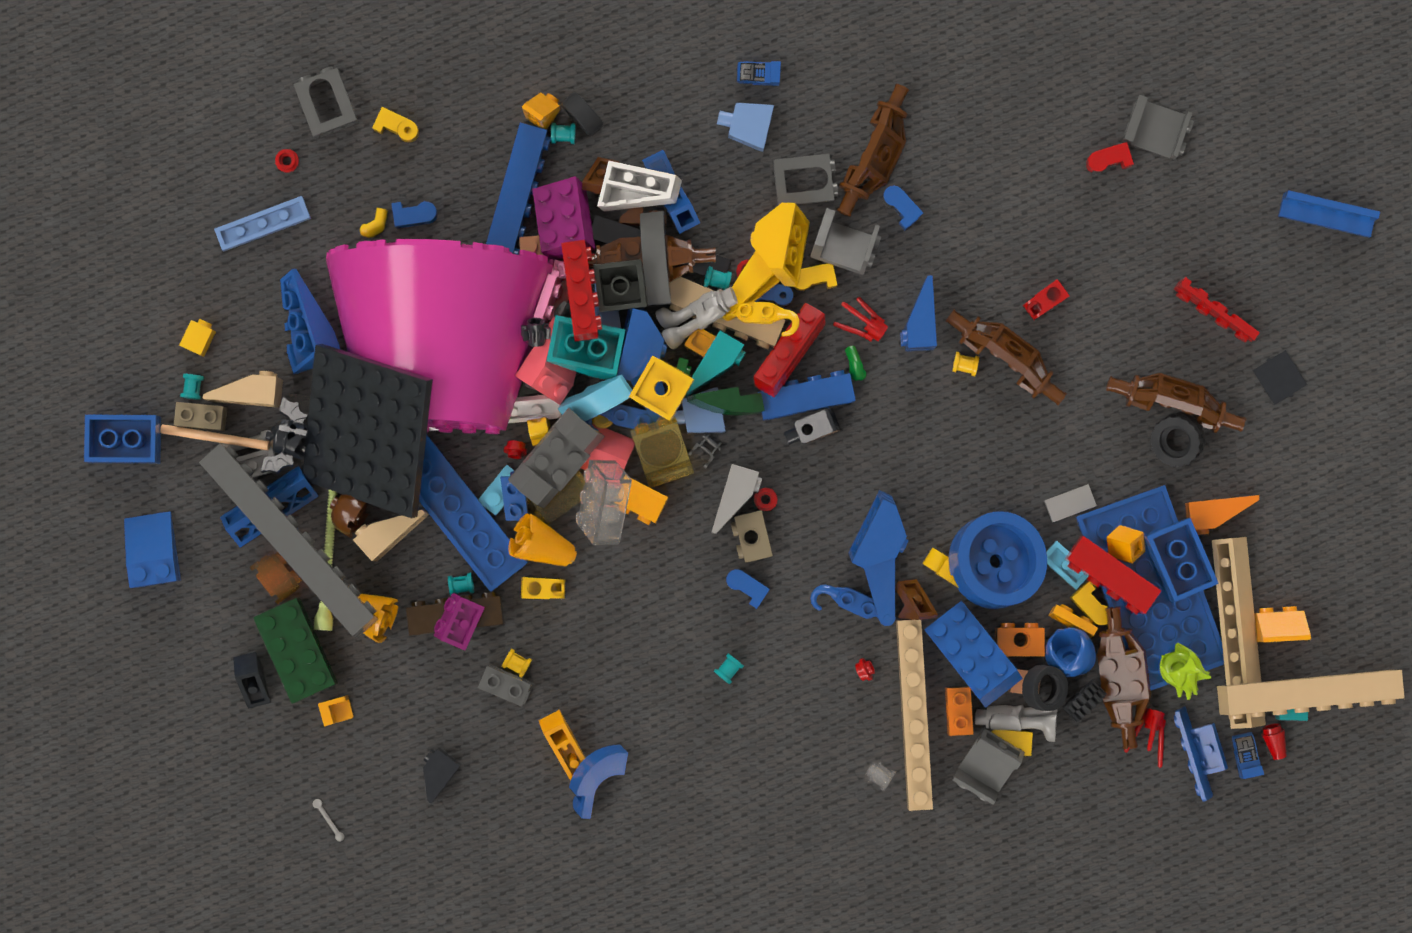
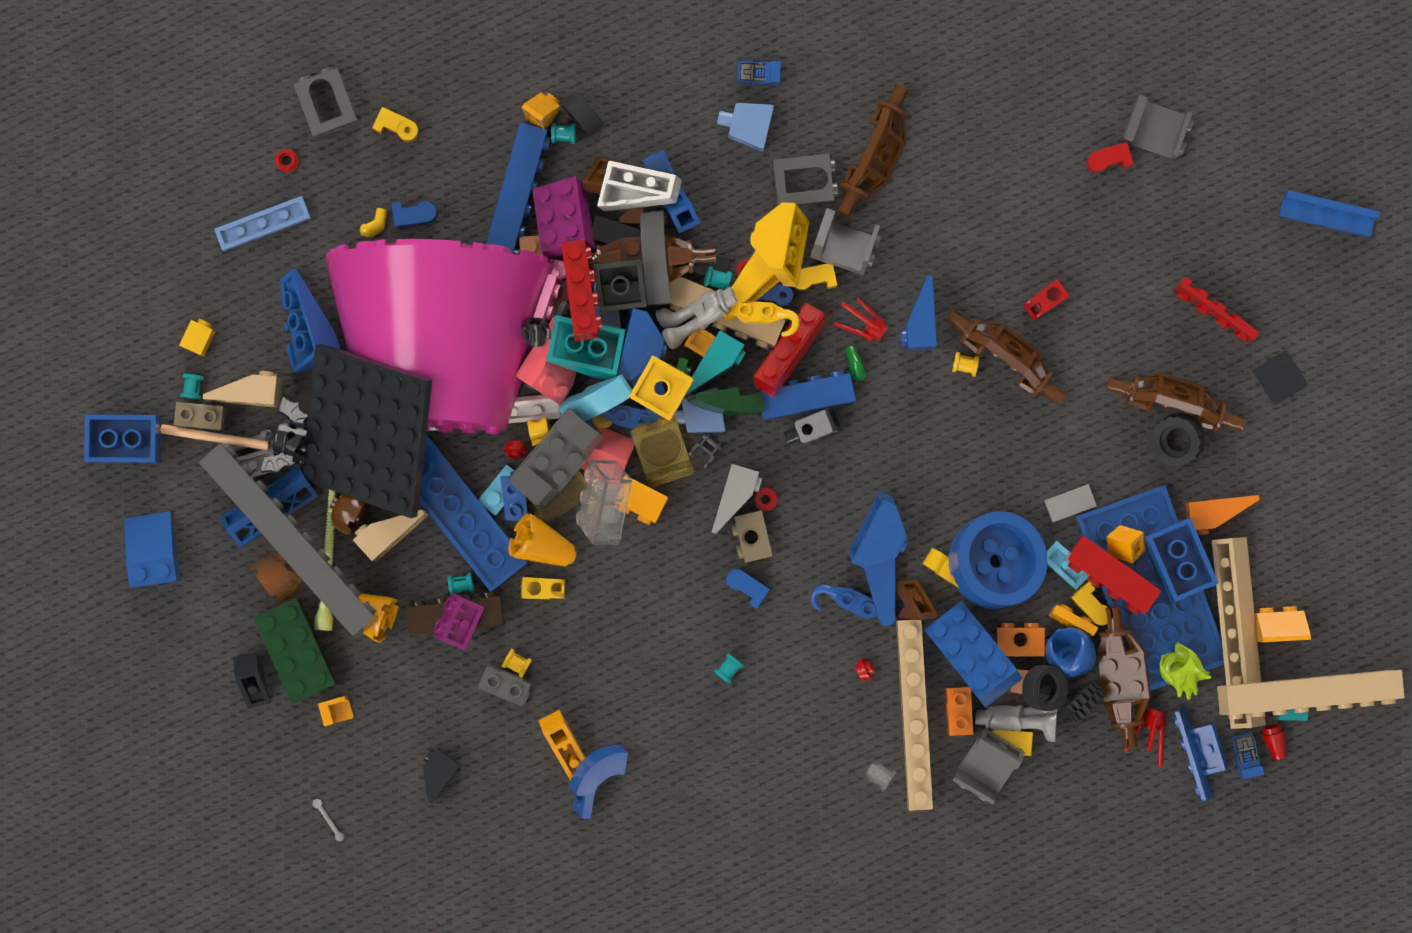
(898, 200): blue leg -> none

